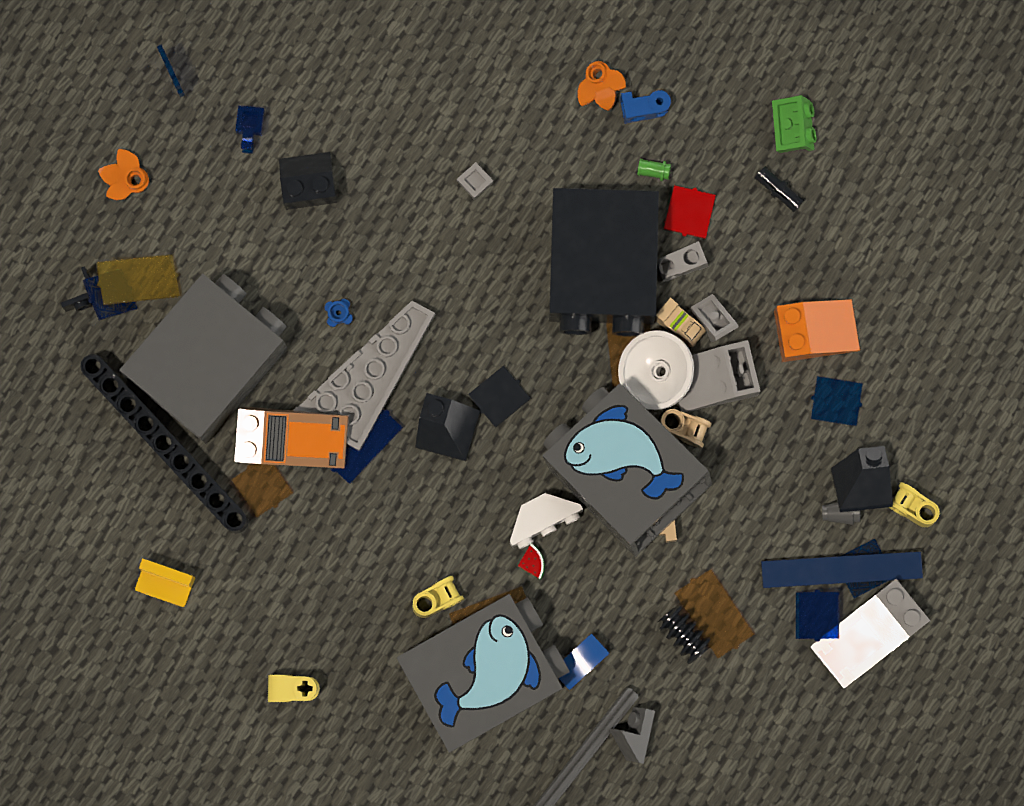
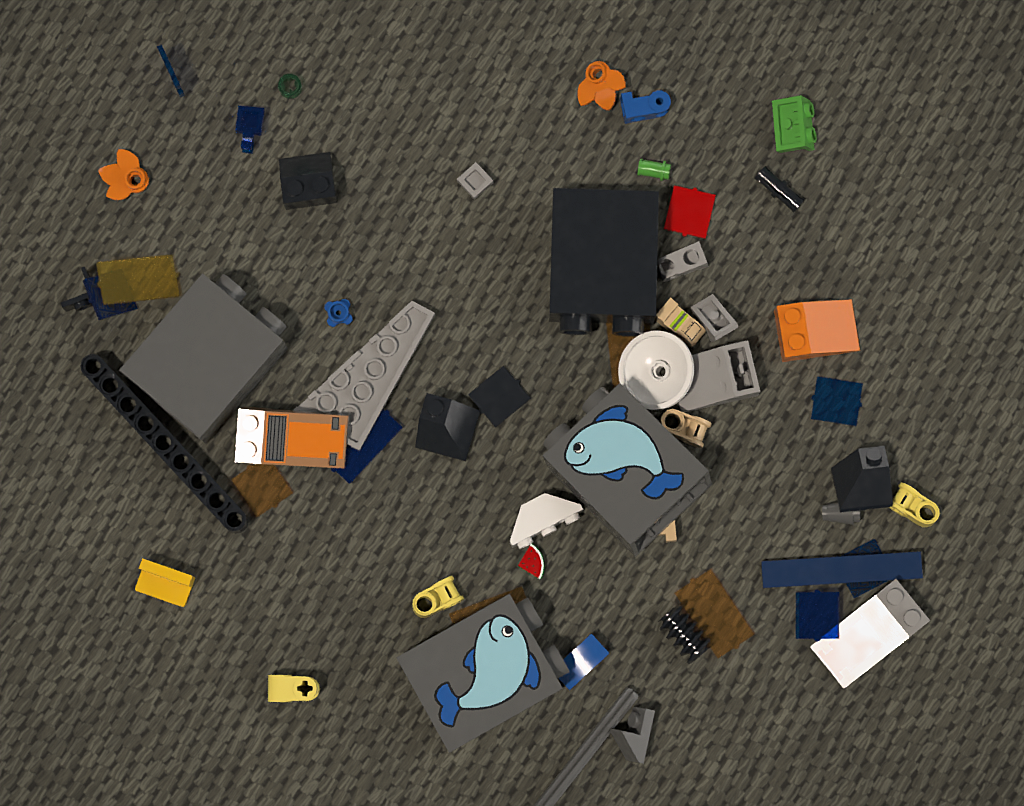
(292, 94): none -> clear green bush

